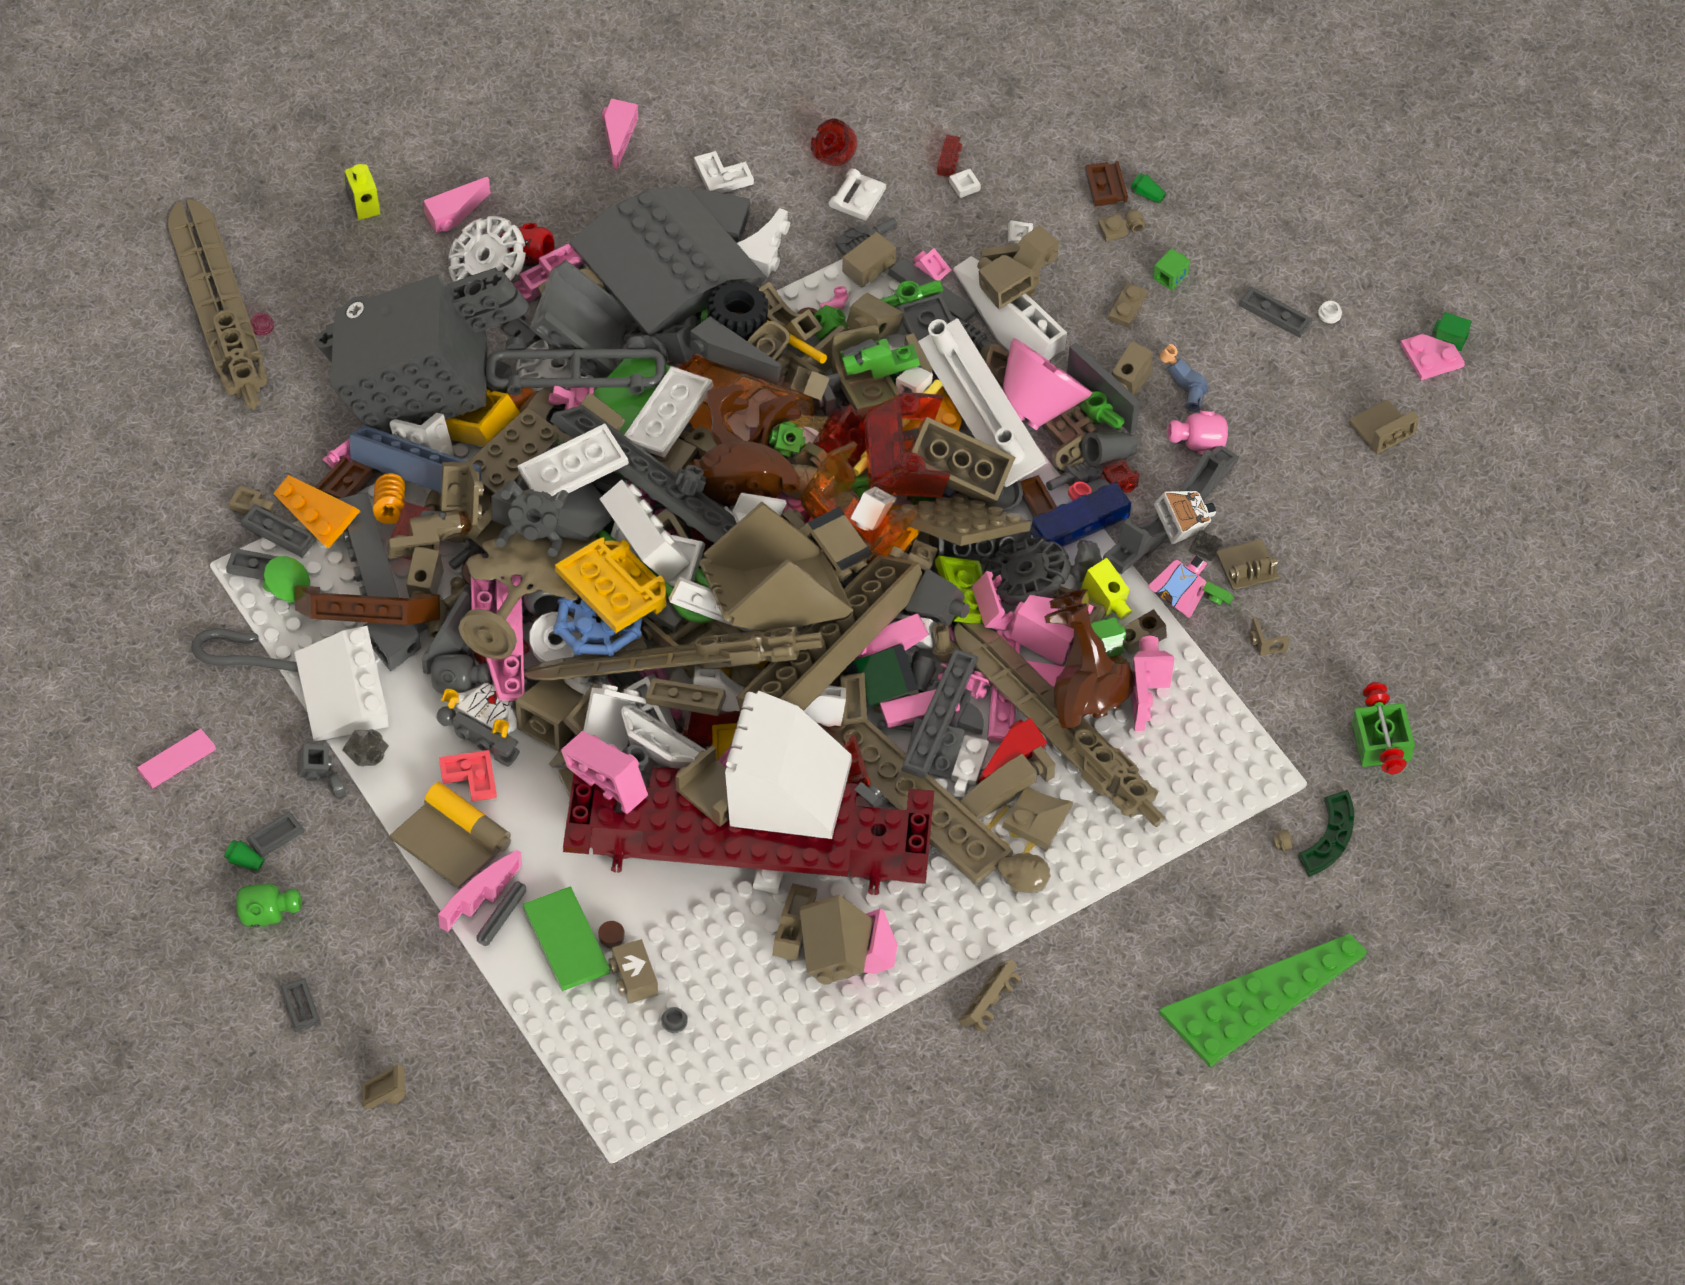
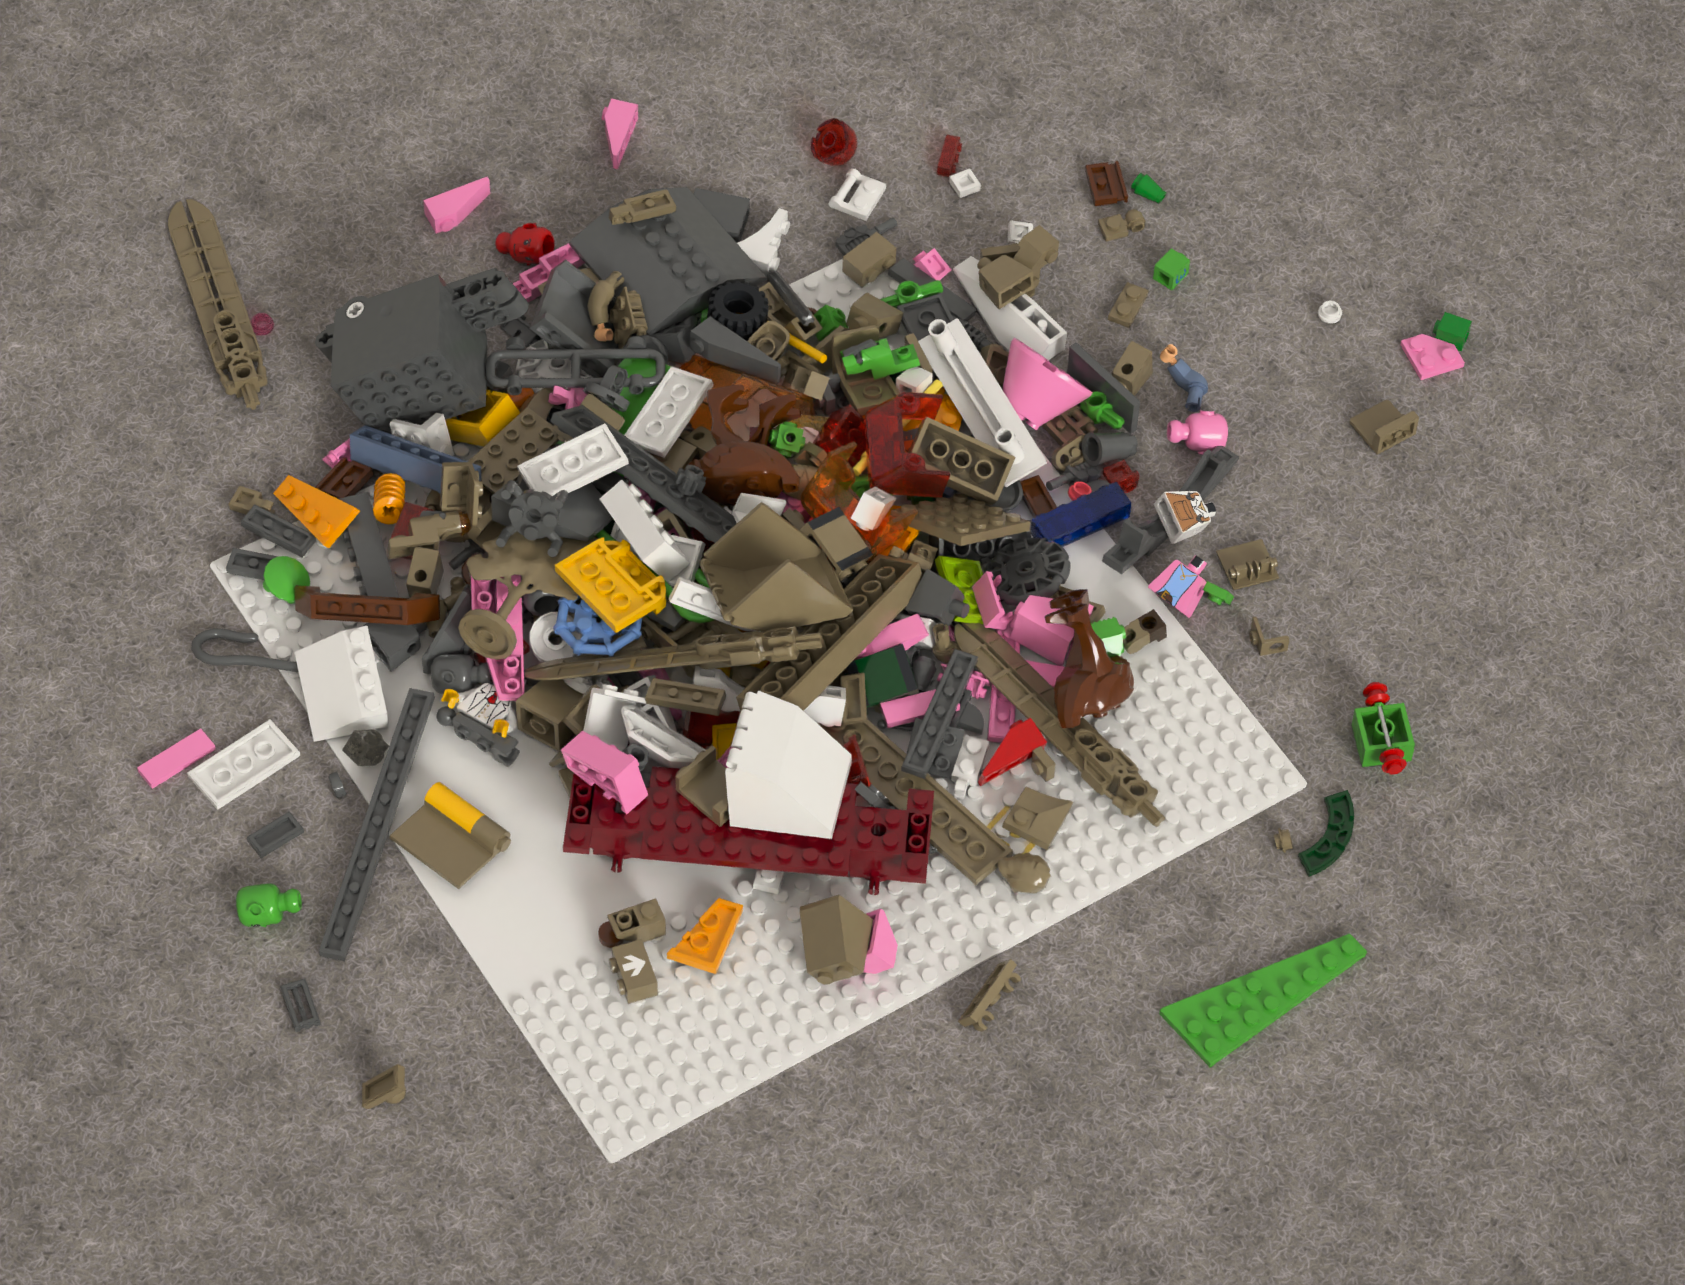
(243, 764): none -> white tile
(243, 856): green cone -> none
(313, 762): dark grey brick -> none
(359, 183): neon yellow torso -> none
(376, 825): none -> dark grey plate
(475, 768): coral plate -> none
(480, 243): white plate -> none
(485, 885): bright pink slope -> none
(501, 913): dark grey axle -> none
(566, 938): bright green tile -> none
(598, 305): none -> dark tan arm
(610, 388): none -> dark grey tile
(627, 317): none -> dark tan hinge
(639, 922): none -> dark tan slope
(643, 207): none -> dark tan hinge
(674, 1020): dark grey plate -> none
(709, 938): none -> light orange wing
(722, 179): white plate -> none
(789, 935): dark tan slope -> none
(790, 298): none -> dark grey axle
(839, 299): bright pink arm -> none
(1000, 787): dark tan slope -> none
(1087, 556): dark grey hair -> none
(1107, 589): neon yellow torso -> none
(1150, 670): bright pink plate -> none
(1205, 545): clear smoke tile -> none
(1275, 312): dark grey tile -> none

